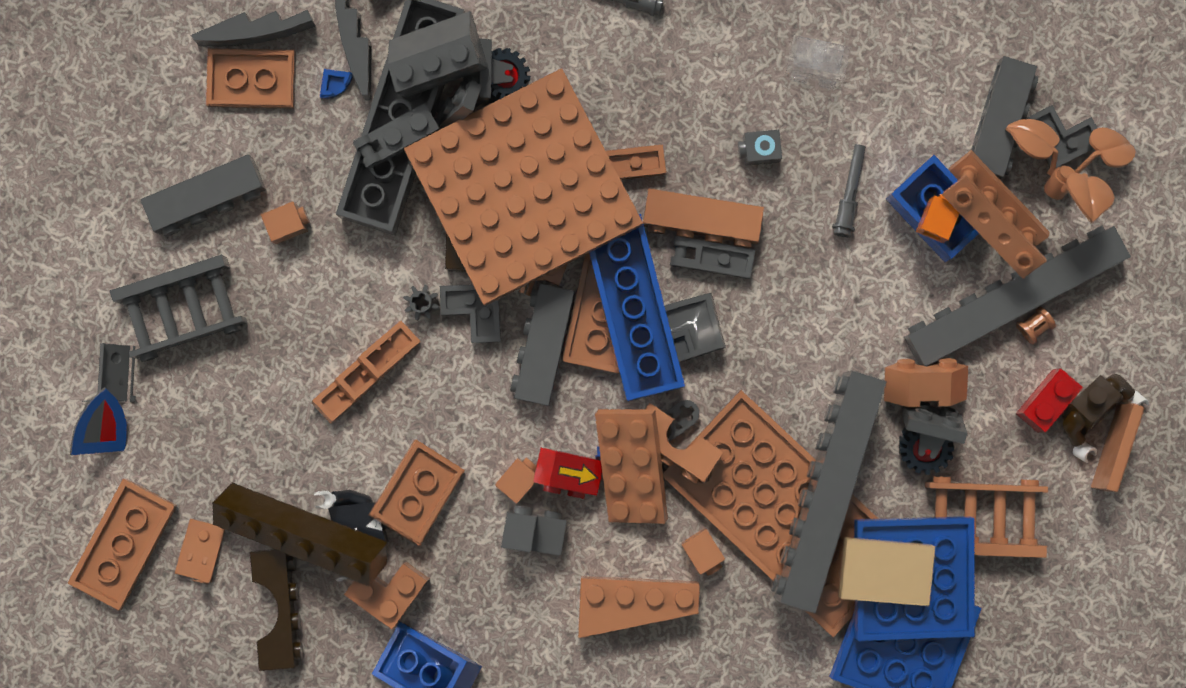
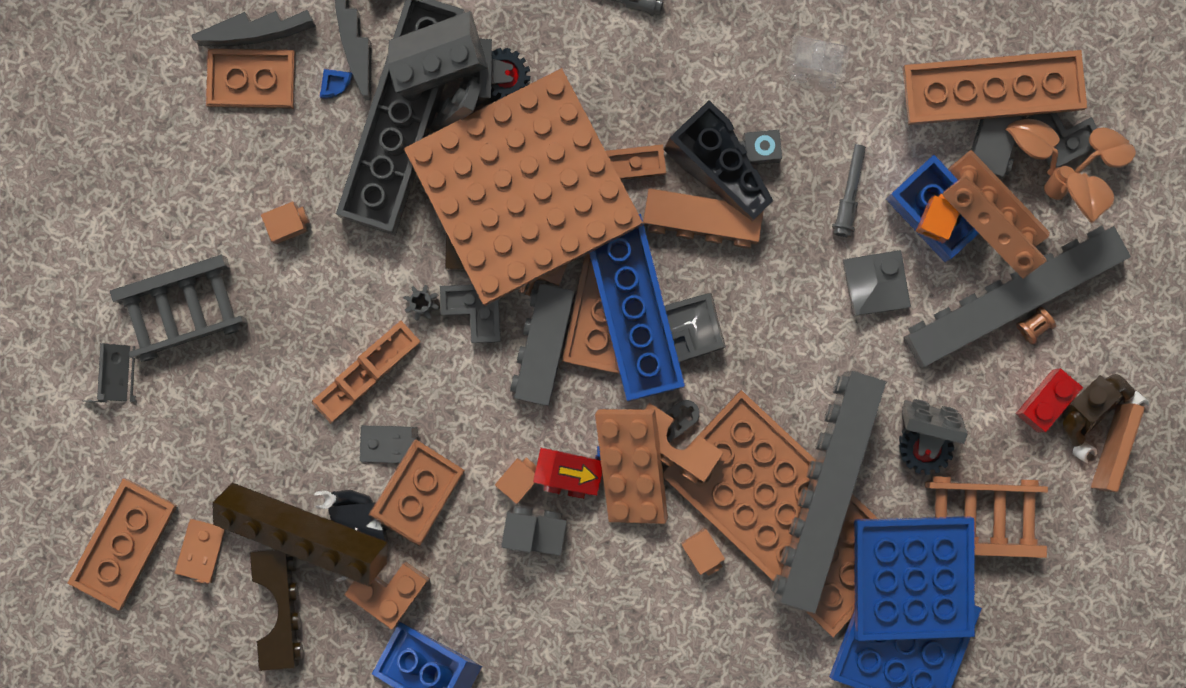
(100, 426): blue shield -> none
(203, 195): dark grey brick -> none
(385, 443): none -> dark grey piece
(396, 135): dark grey plate -> none
(630, 602): nougat wedge -> none
(713, 257): dark grey plate -> none
(714, 156): none -> black wedge
(877, 283): none -> dark grey plate
(886, 571): tan tile -> none
(939, 382): nougat brick -> none
(994, 87): none -> nougat plate

